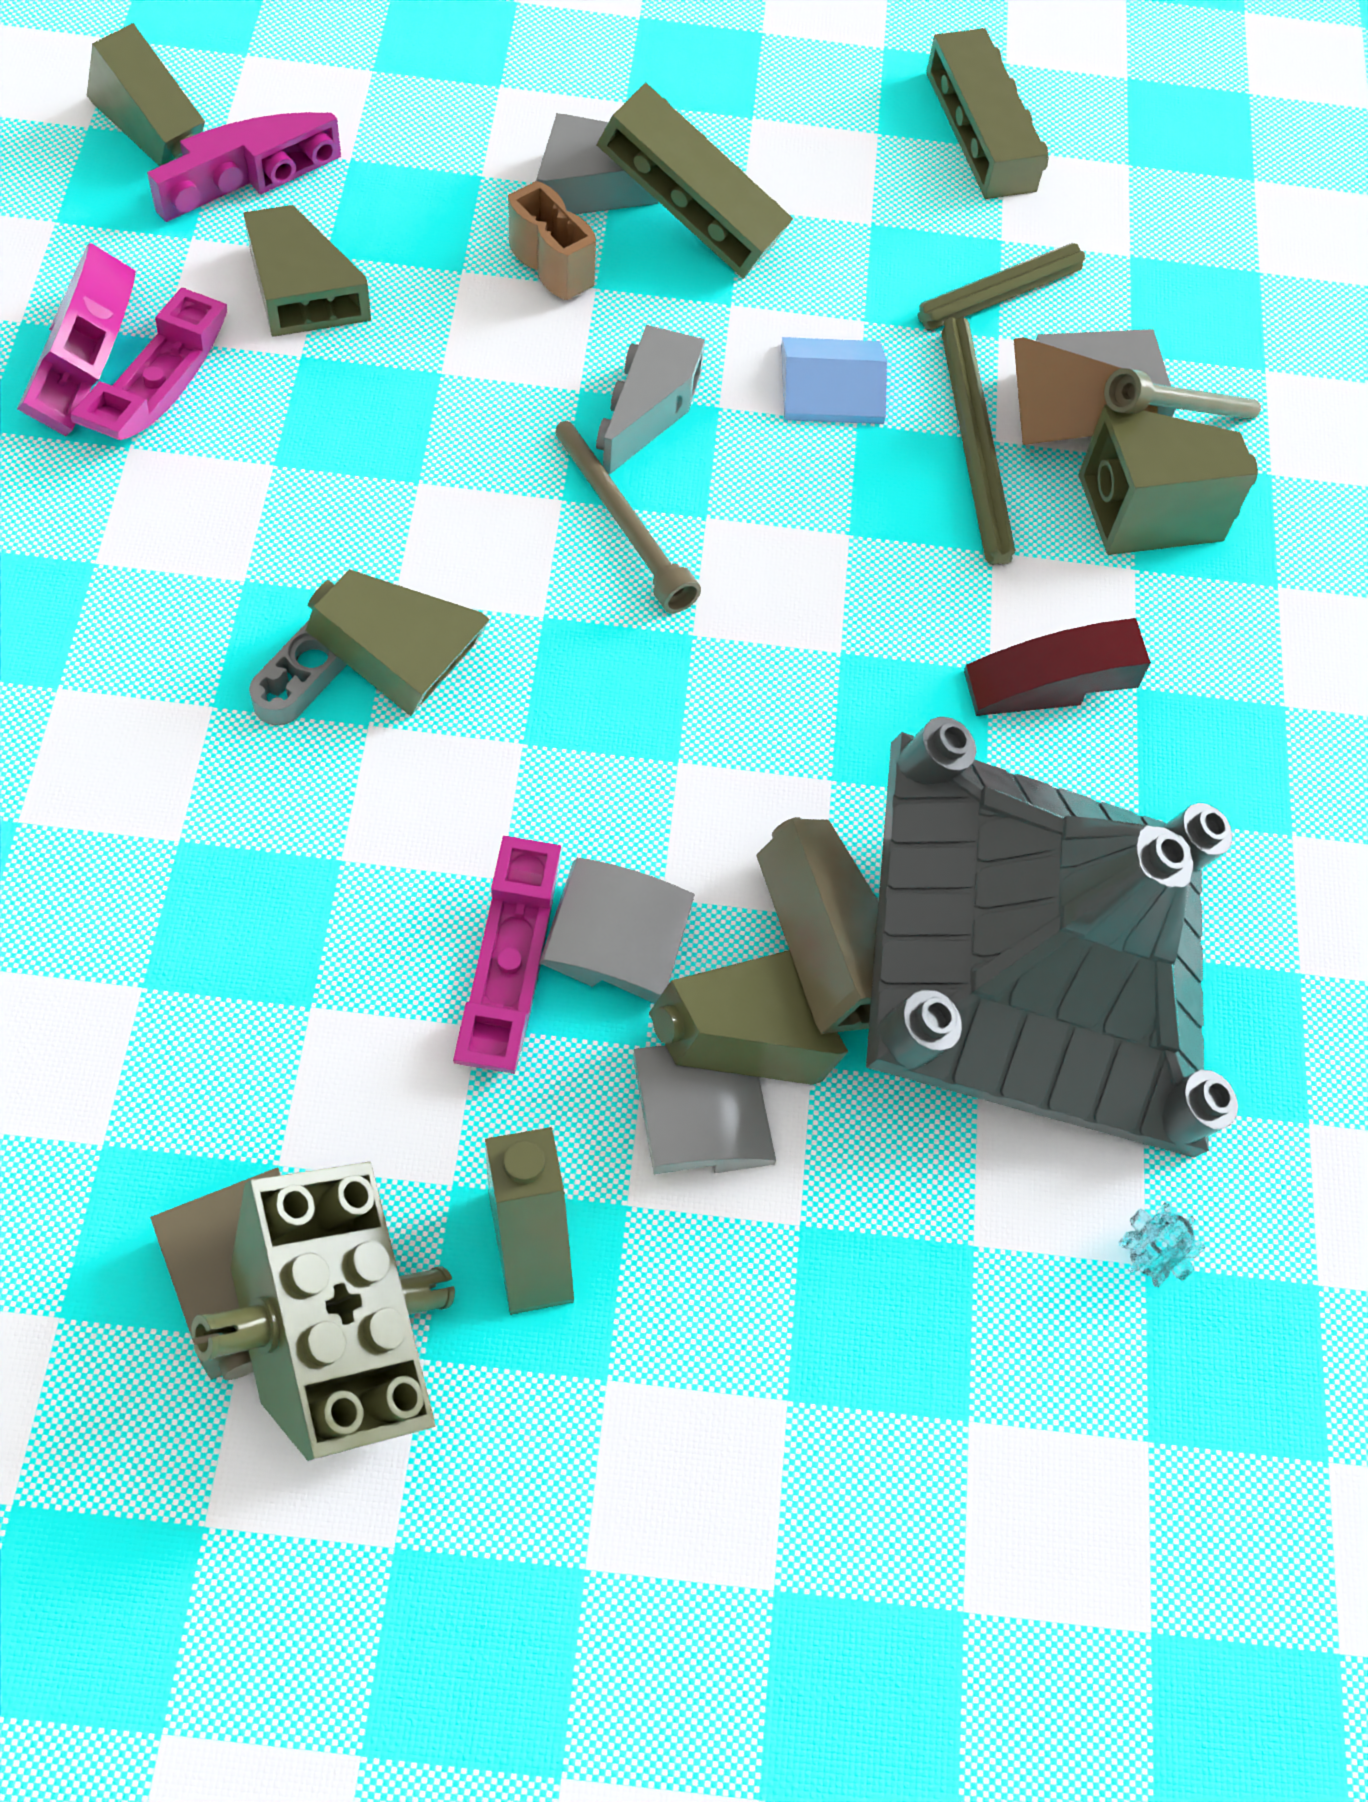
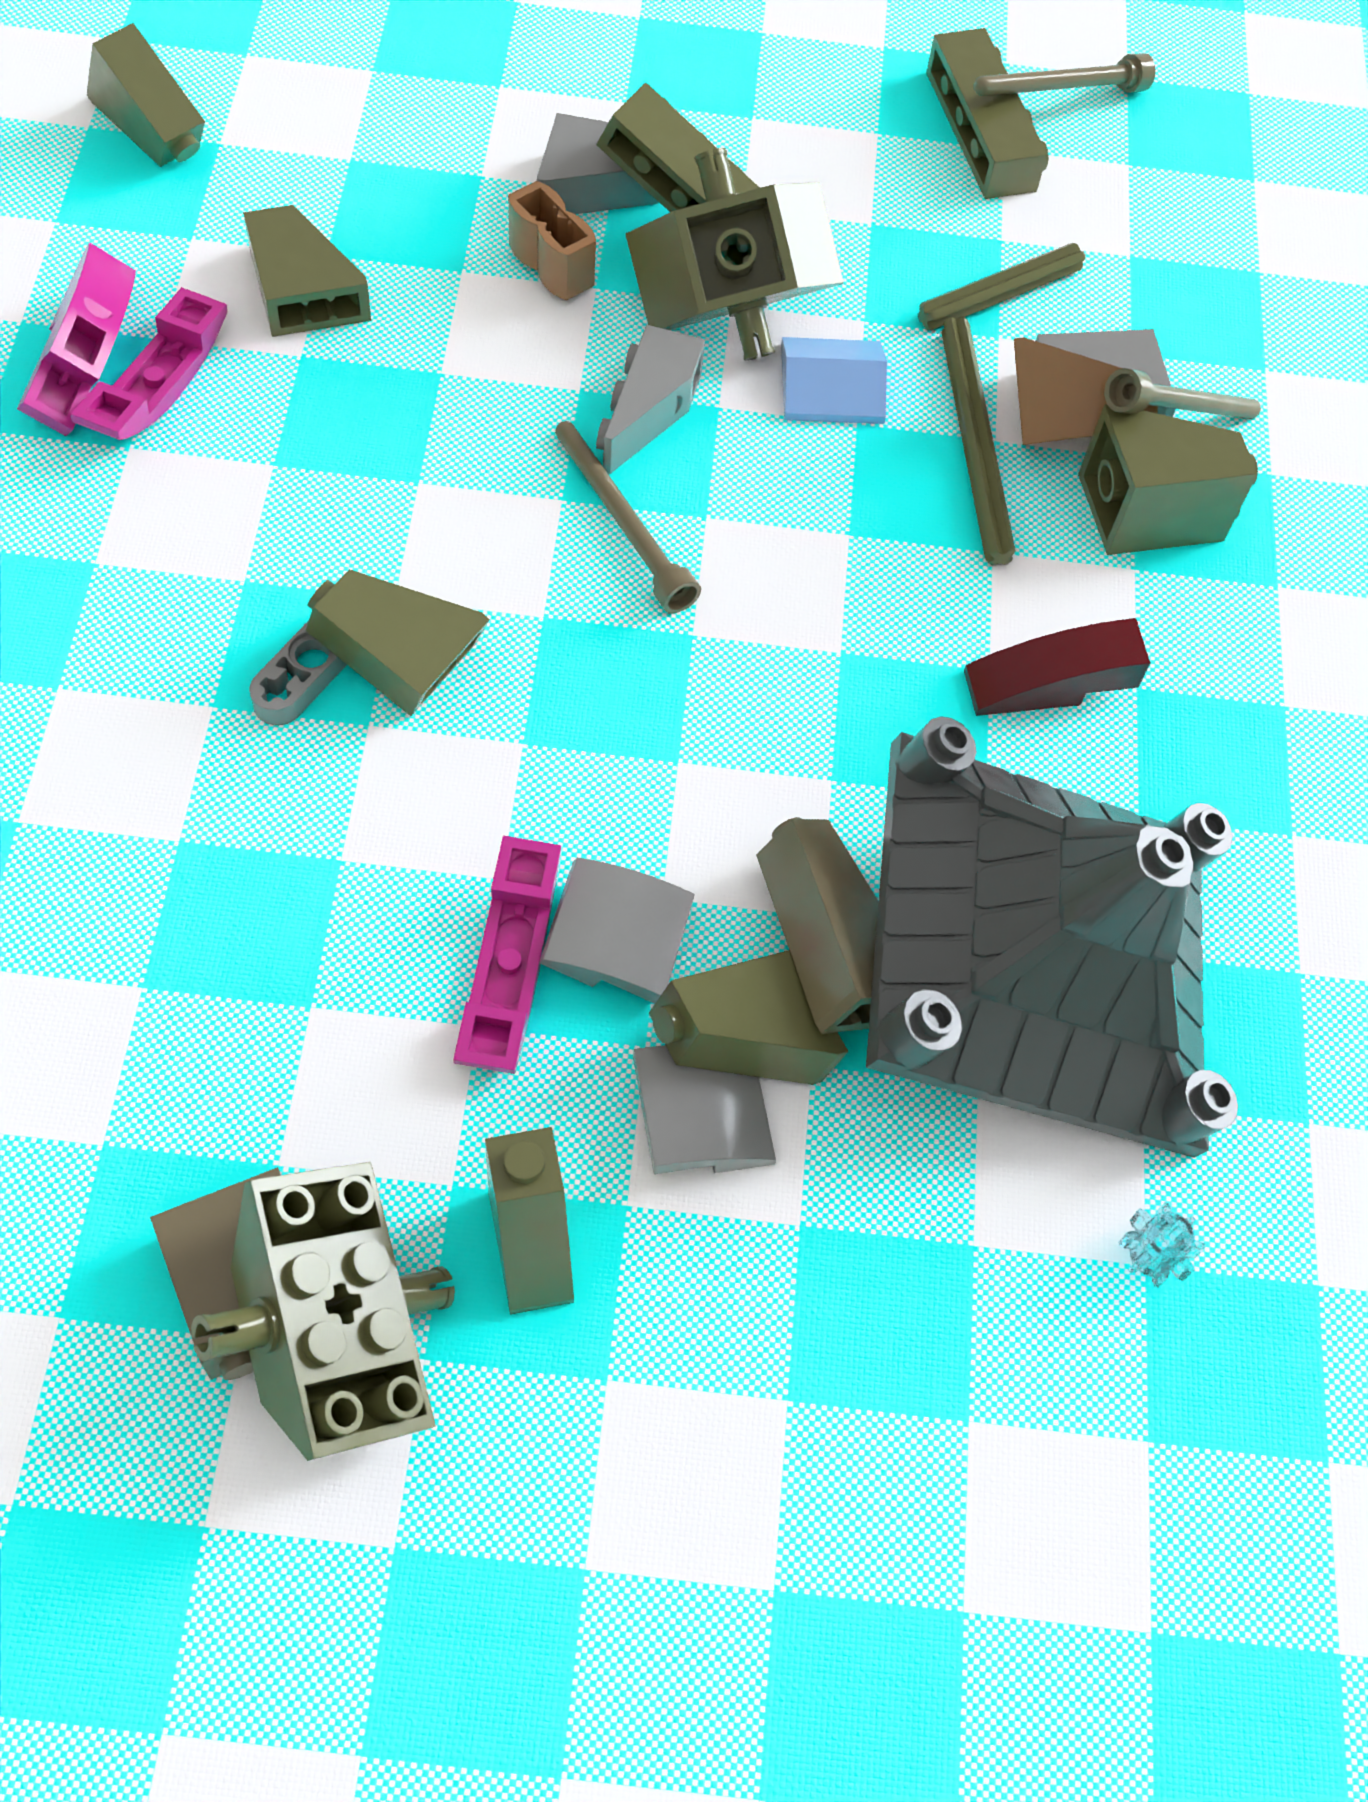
(245, 152): dark pink slope -> none
(683, 254): none -> olive slope
(1131, 74): none -> dark tan piece

